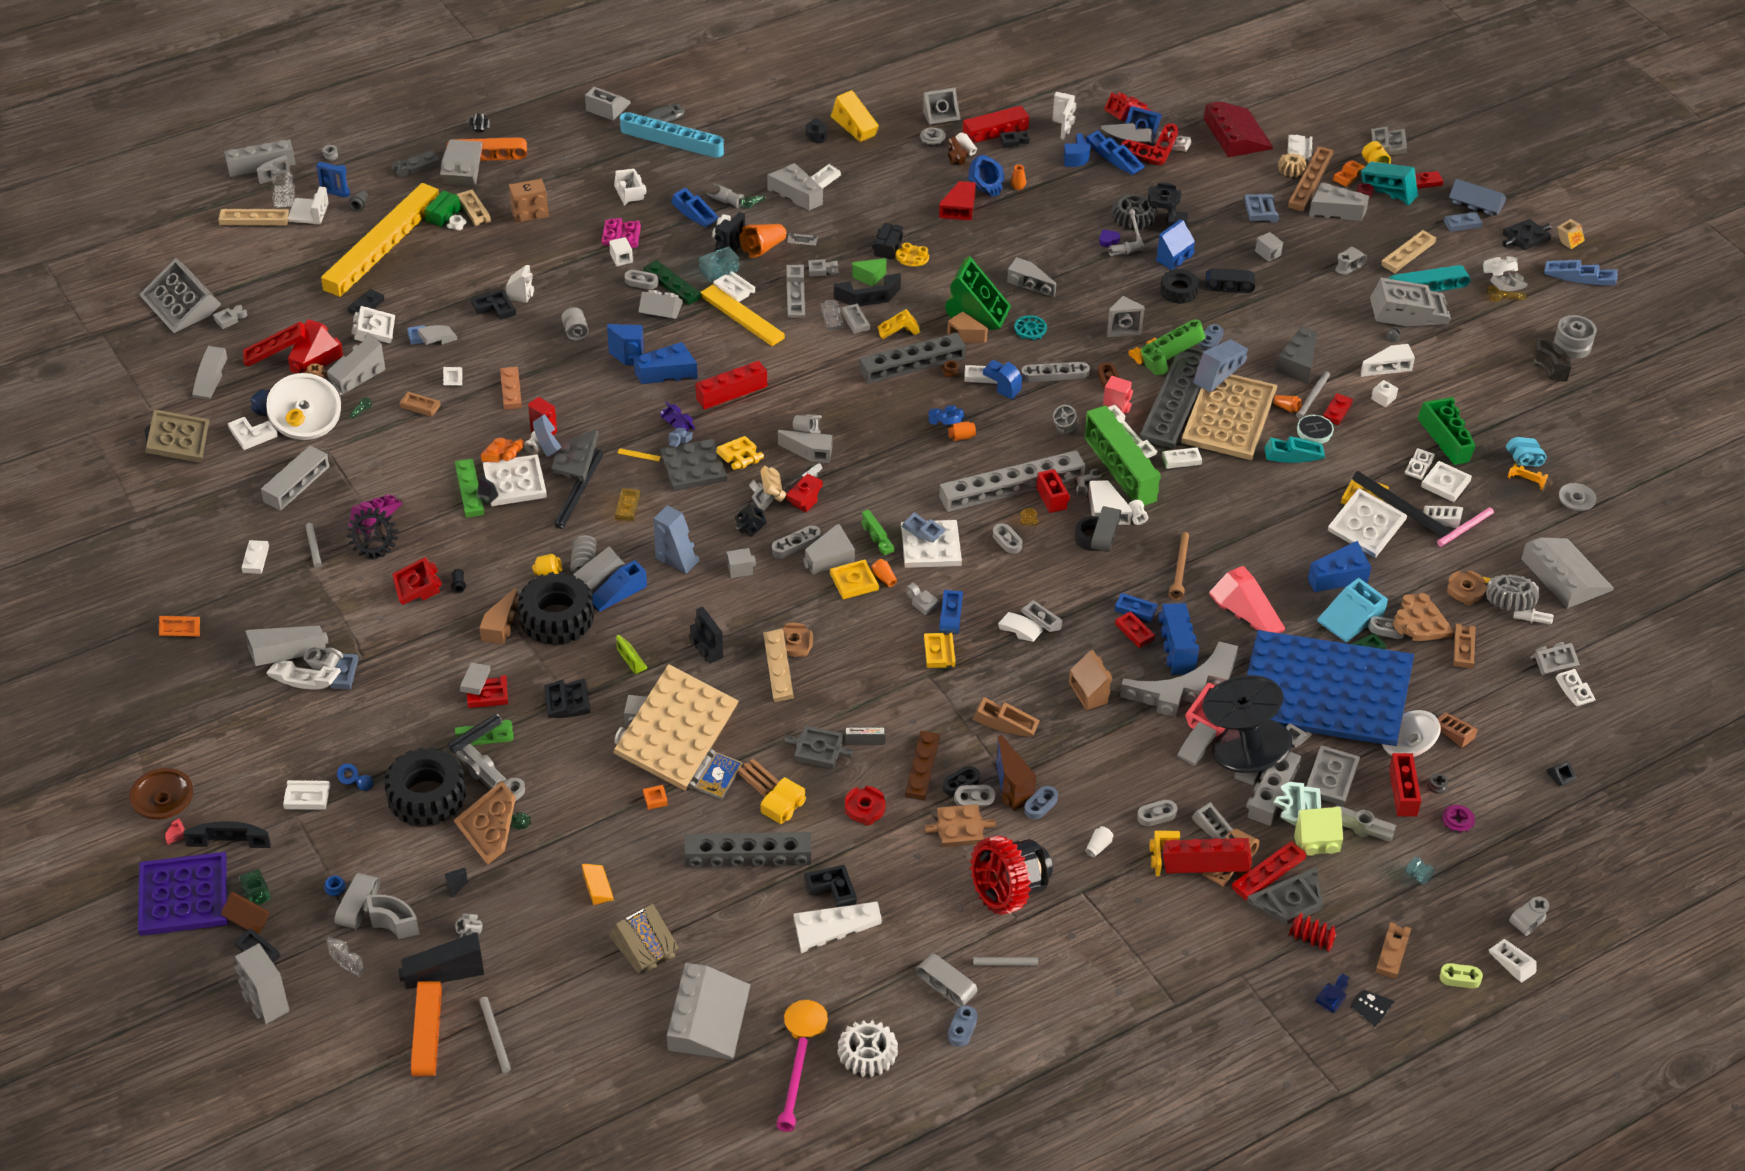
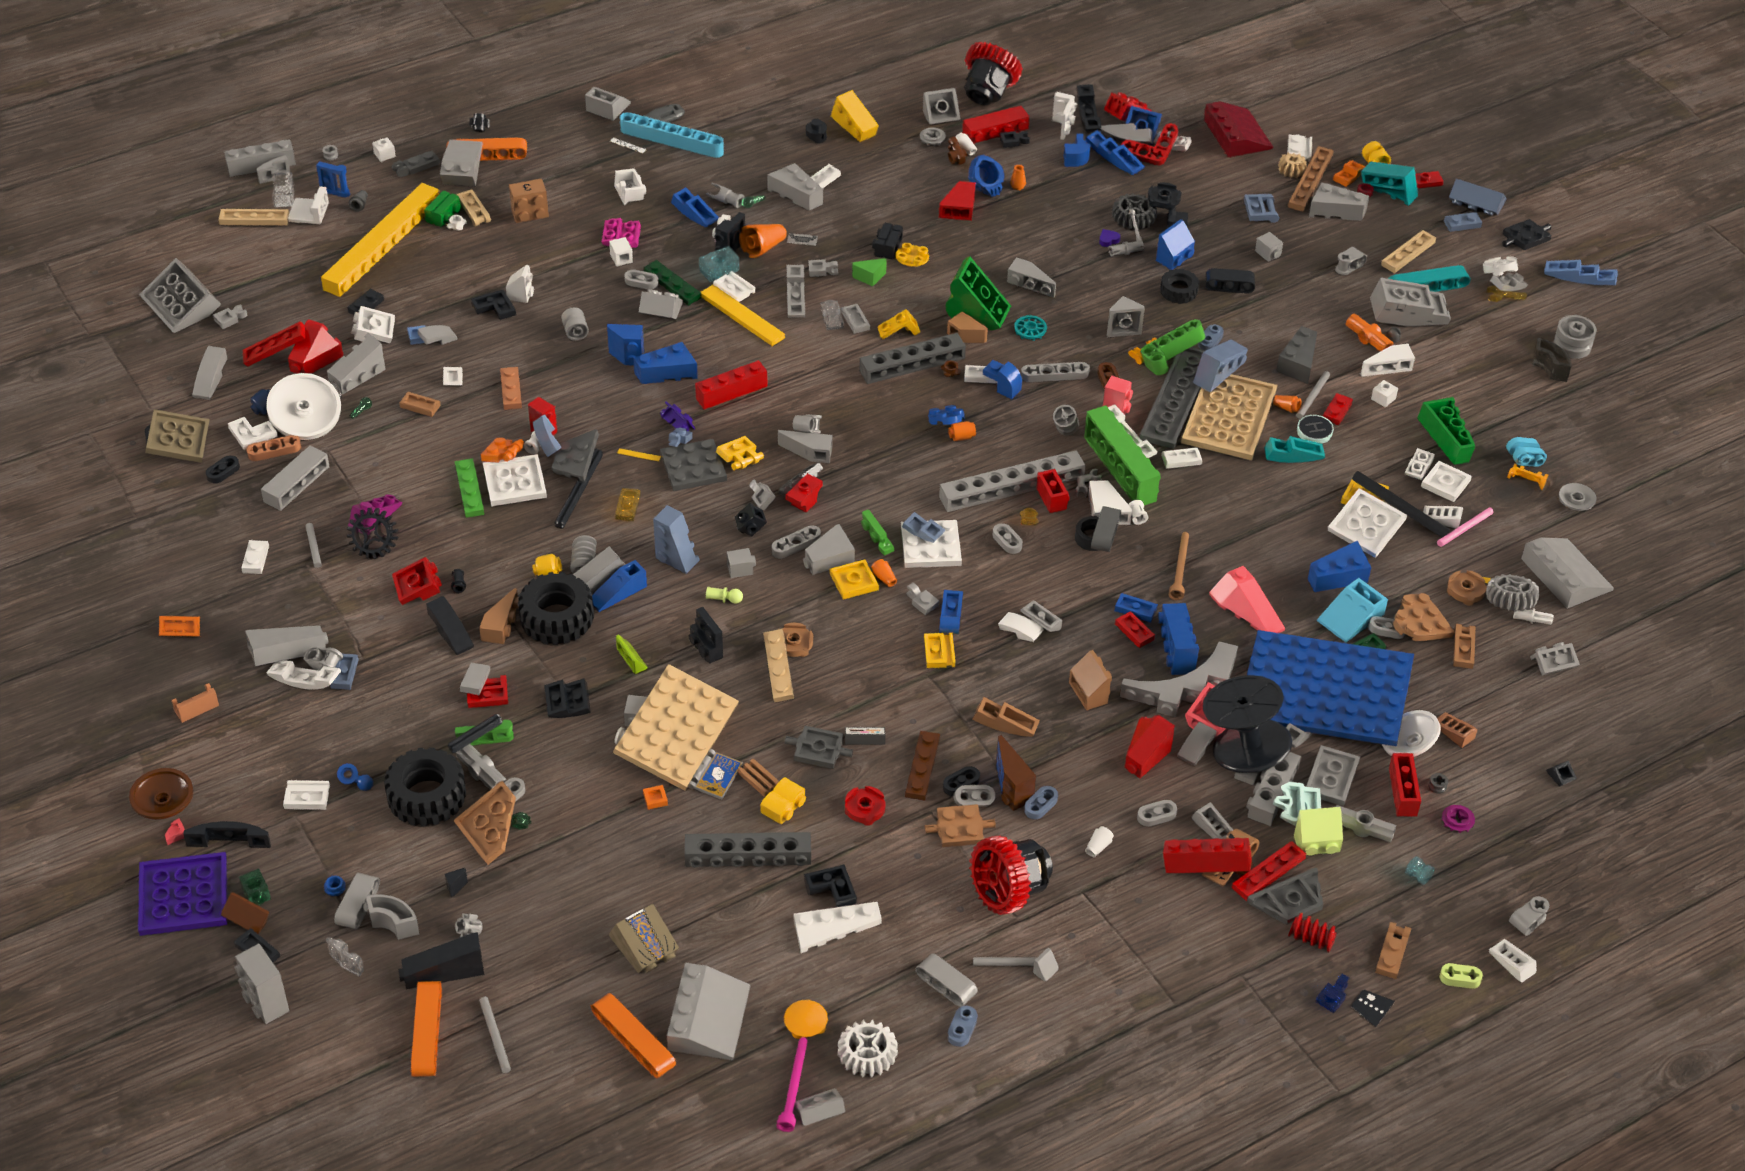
(196, 705): none -> nougat hinge
(222, 469): none -> black plate
(279, 442): none -> nougat beam
(295, 417): yellow tile -> none
(317, 369): medium nougat gear -> none
(384, 149): none -> white plate
(449, 625): none -> black slope
(486, 490): black slope -> none
(597, 883): light orange slope -> none
(625, 144): none -> white sticker
(633, 1035): none -> orange beam
(735, 595): none -> yellowish green pin
(772, 483): tan plate -> none
(820, 1106): none -> light grey slope
(868, 296): black slope -> none
(990, 72): none -> piece
(1045, 965): none -> light grey slope
(1087, 108): none -> black slope
(1149, 744): none -> red slope
(1157, 844): yellow bracket -> none
(1368, 333): none -> orange piece
(1392, 141): light grey slope -> none
(1570, 234): tan brick -> none
(1573, 687): white slope -> none

